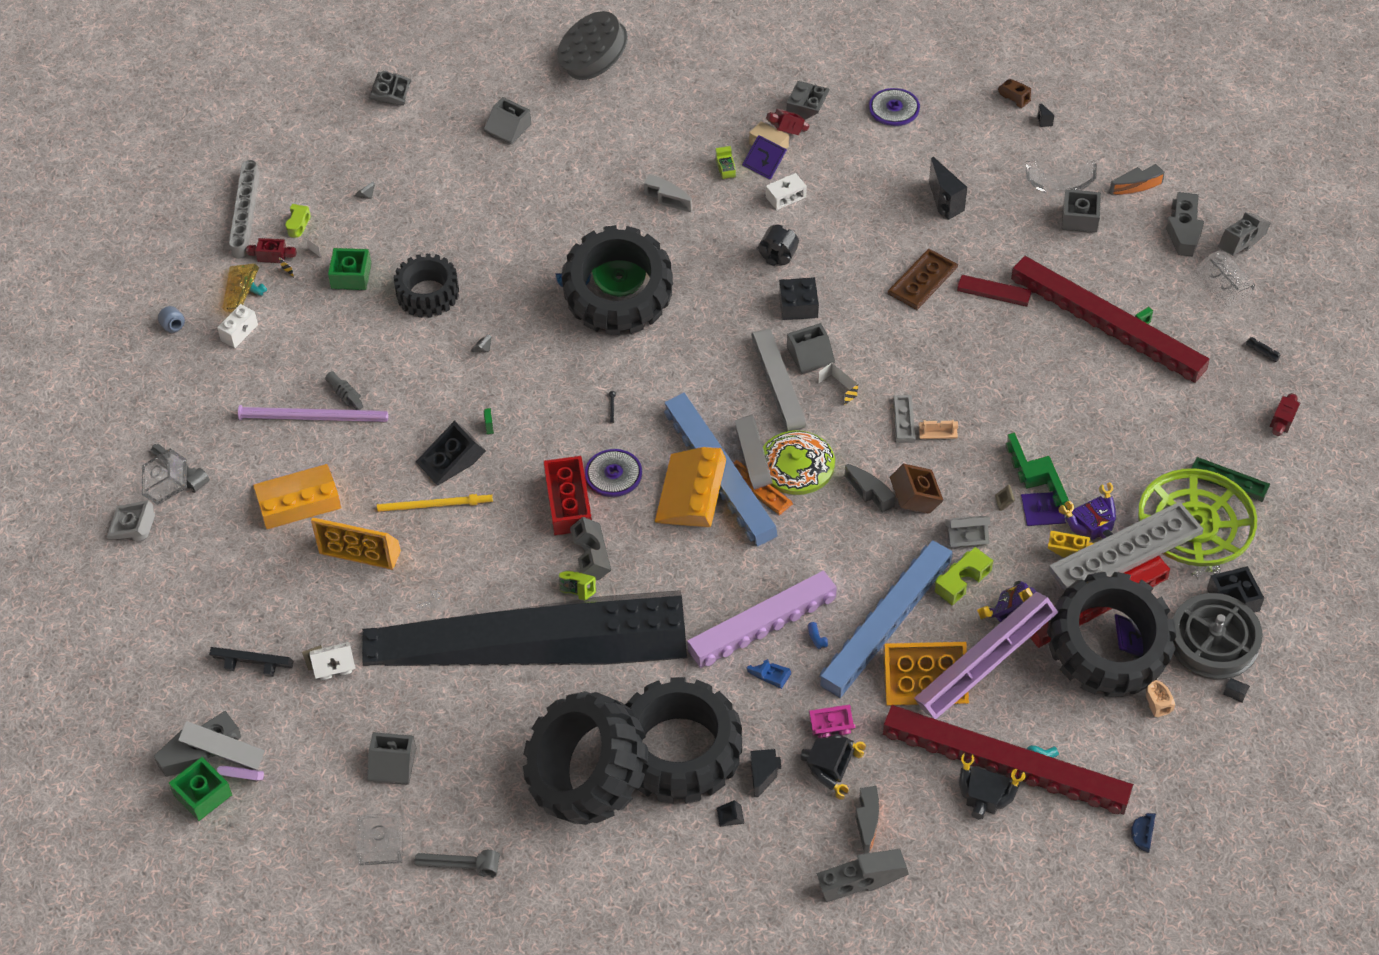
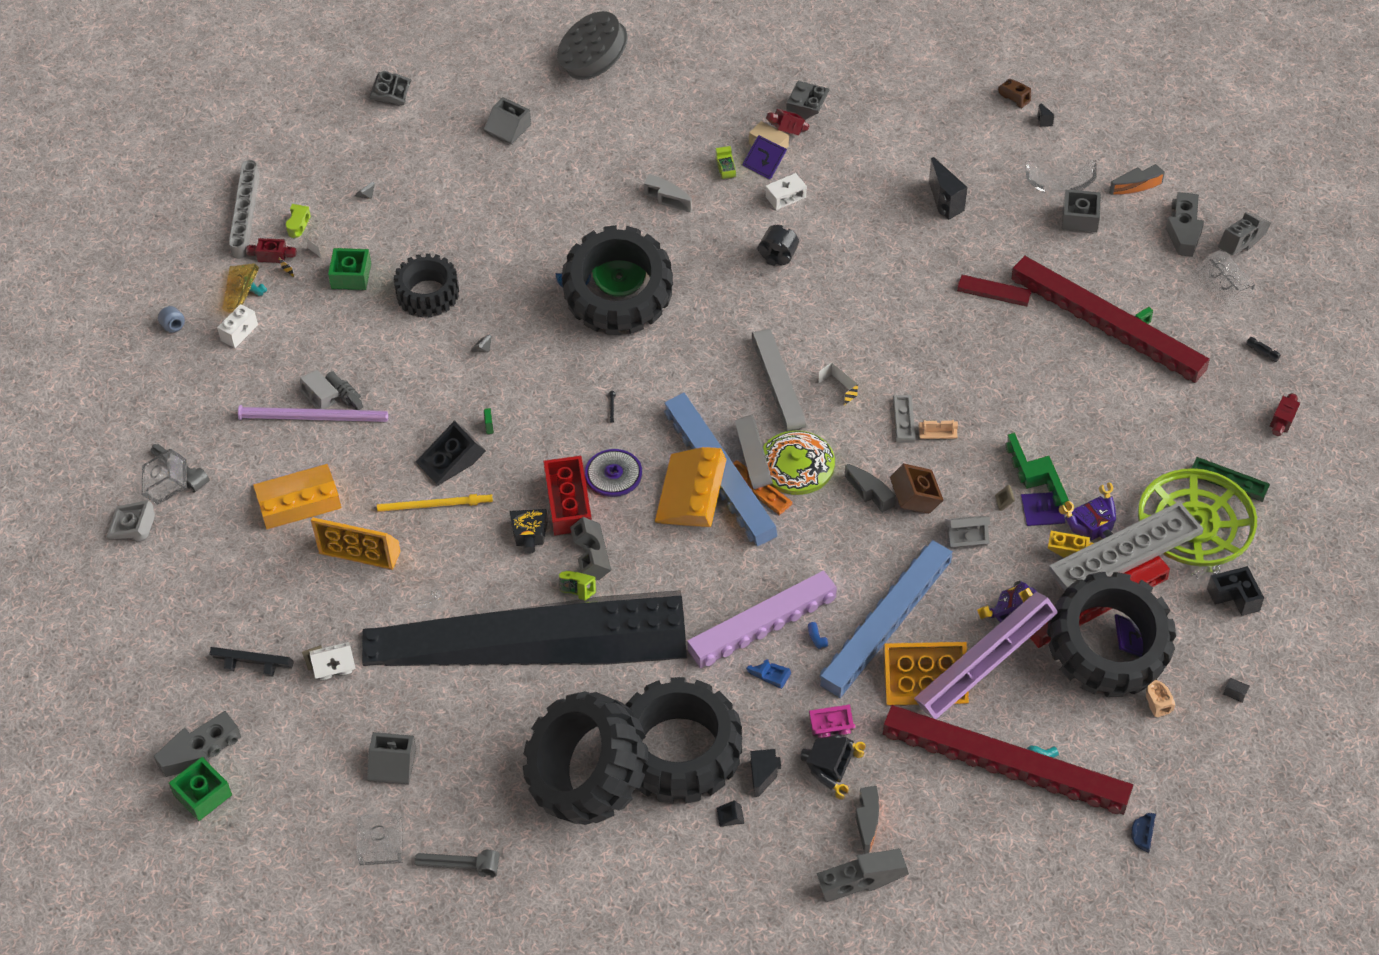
(221, 745): light grey tile -> none
(240, 772): lavender tile -> none
(318, 390): none -> light grey hinge
(529, 528): none -> black torso
(798, 298): black brick -> none
(810, 348): dark grey slope -> none
(894, 106): piece -> none
(922, 279): reddish brown tile -> none
(973, 565): lime arch -> none
(986, 790): black torso -> none
(1216, 636): dark grey wheel -> none

